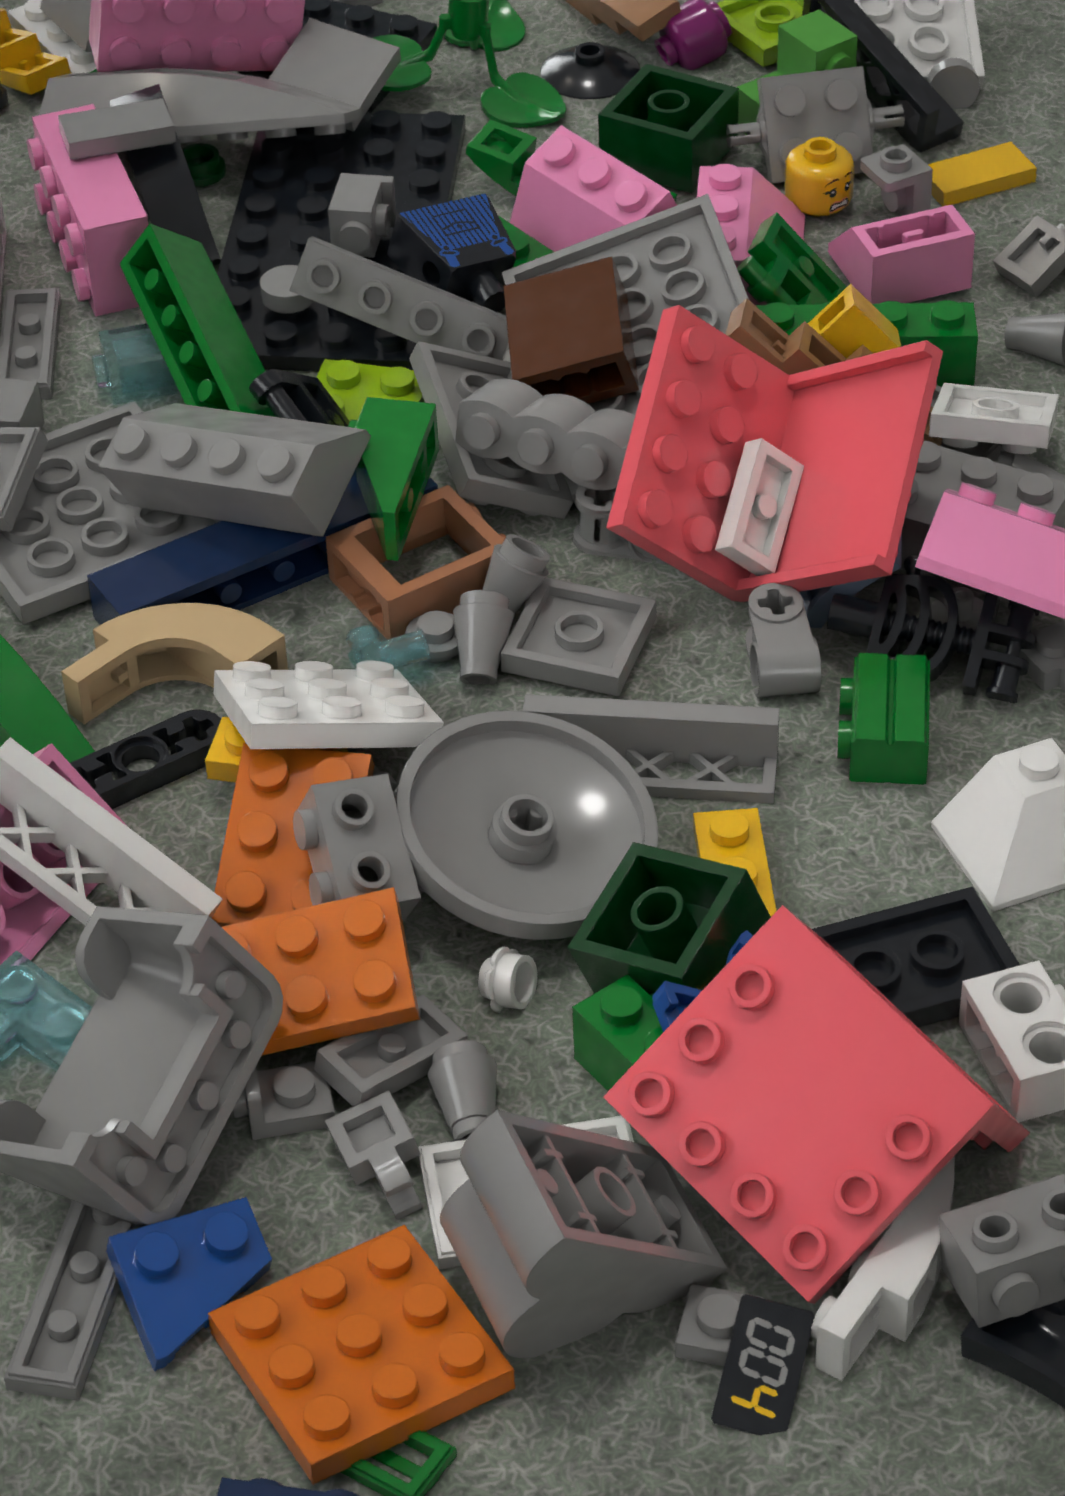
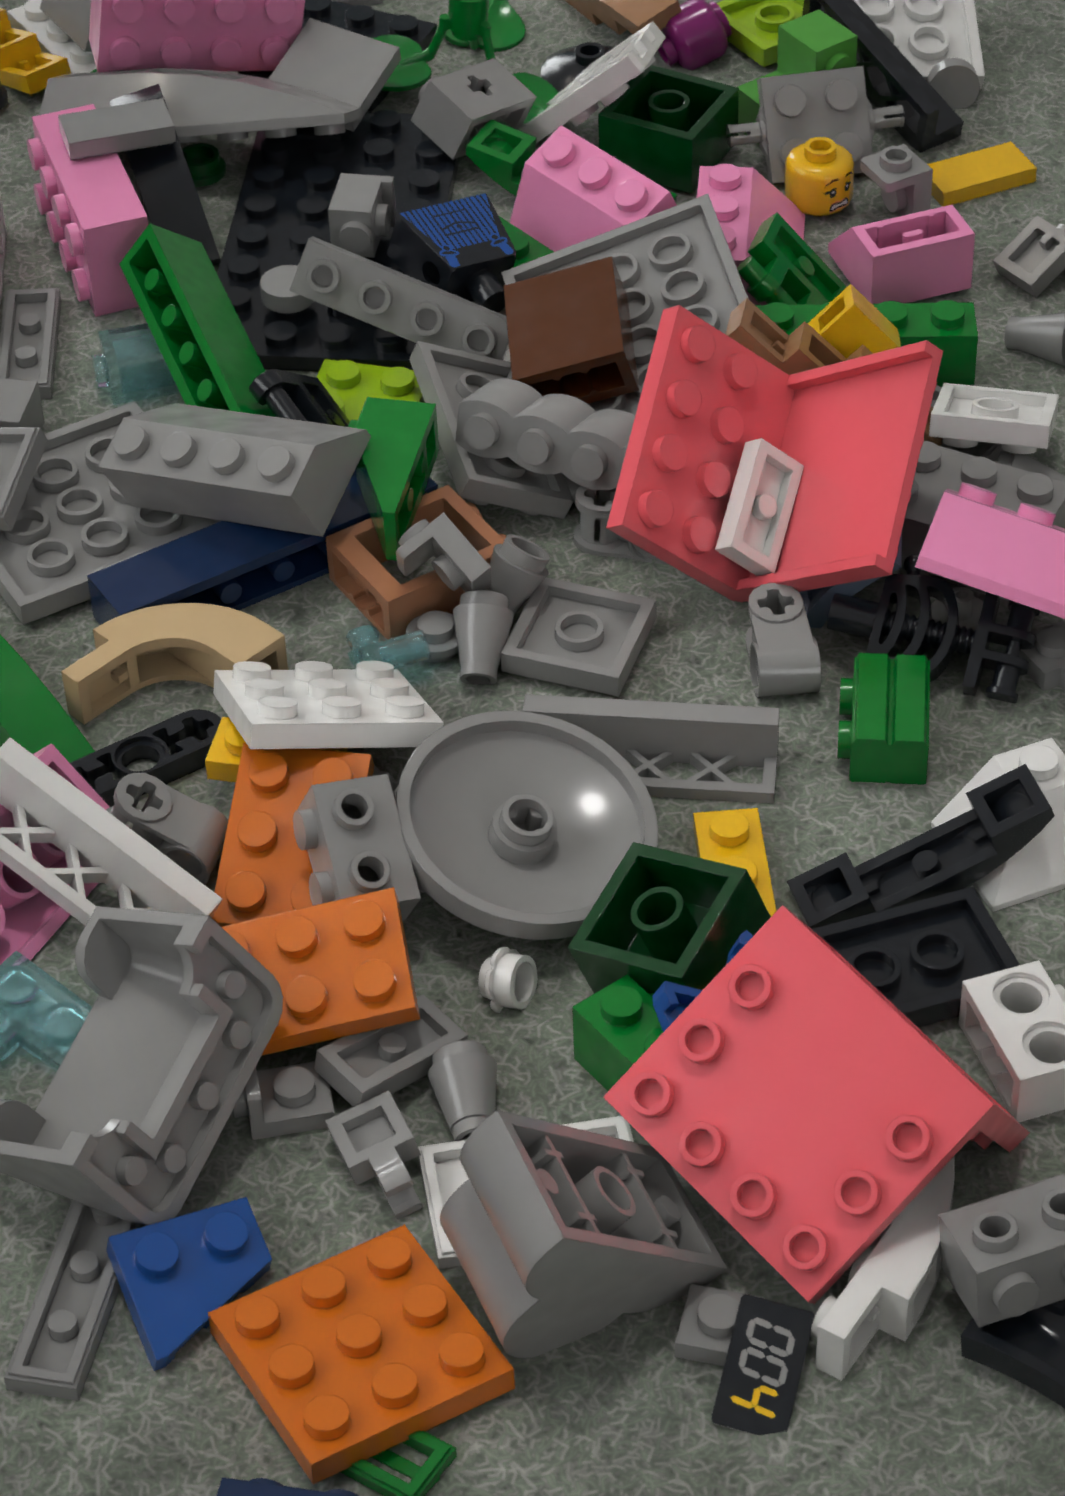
(172, 822): none -> light grey piece
(456, 558): none -> light grey bracket
(464, 101): none -> light grey brick
(600, 81): none -> white wing
(940, 861): none -> black slope

